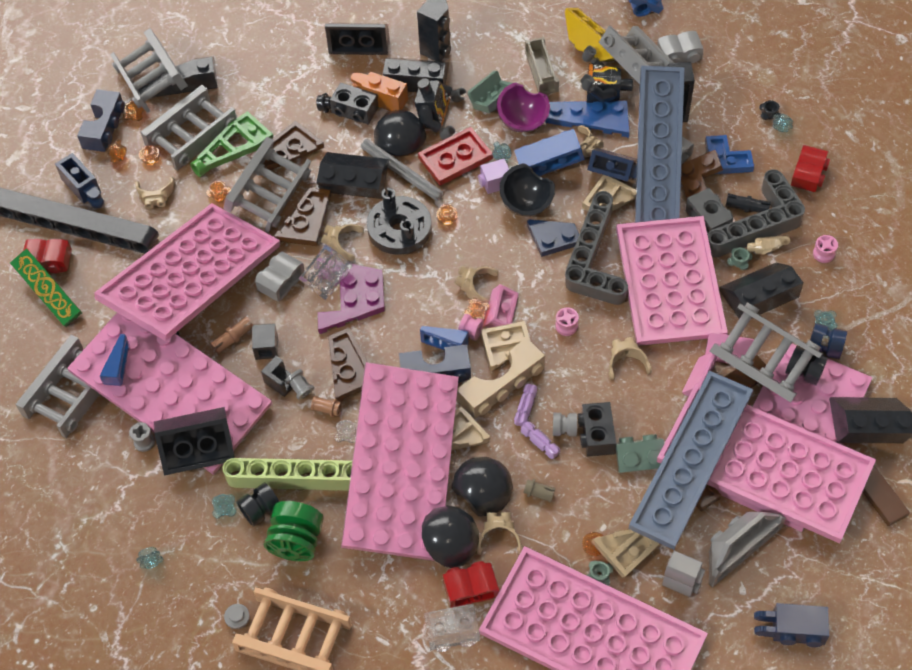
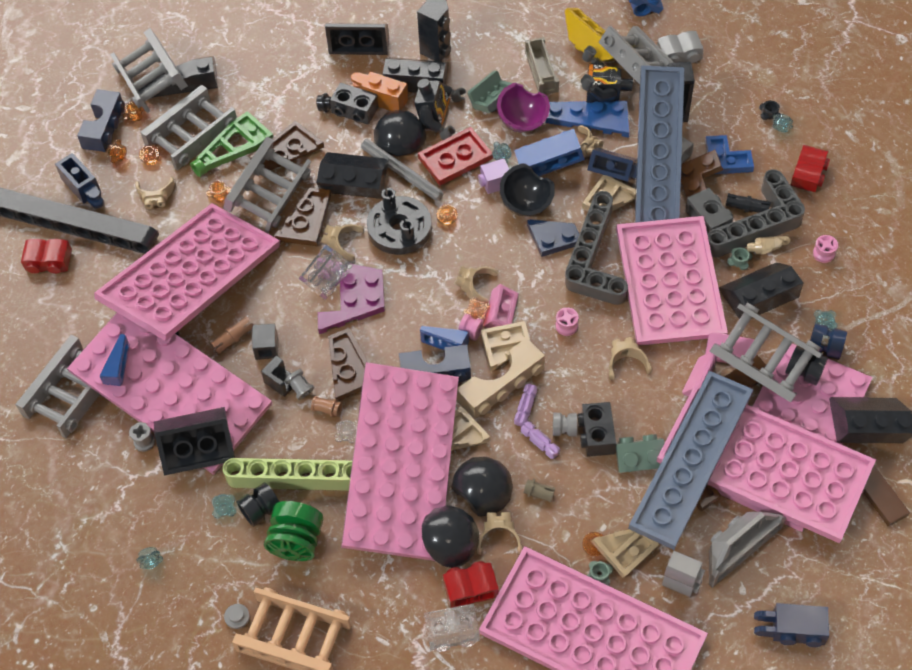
(46, 287): green tile -> none
(279, 276): light grey brick -> none

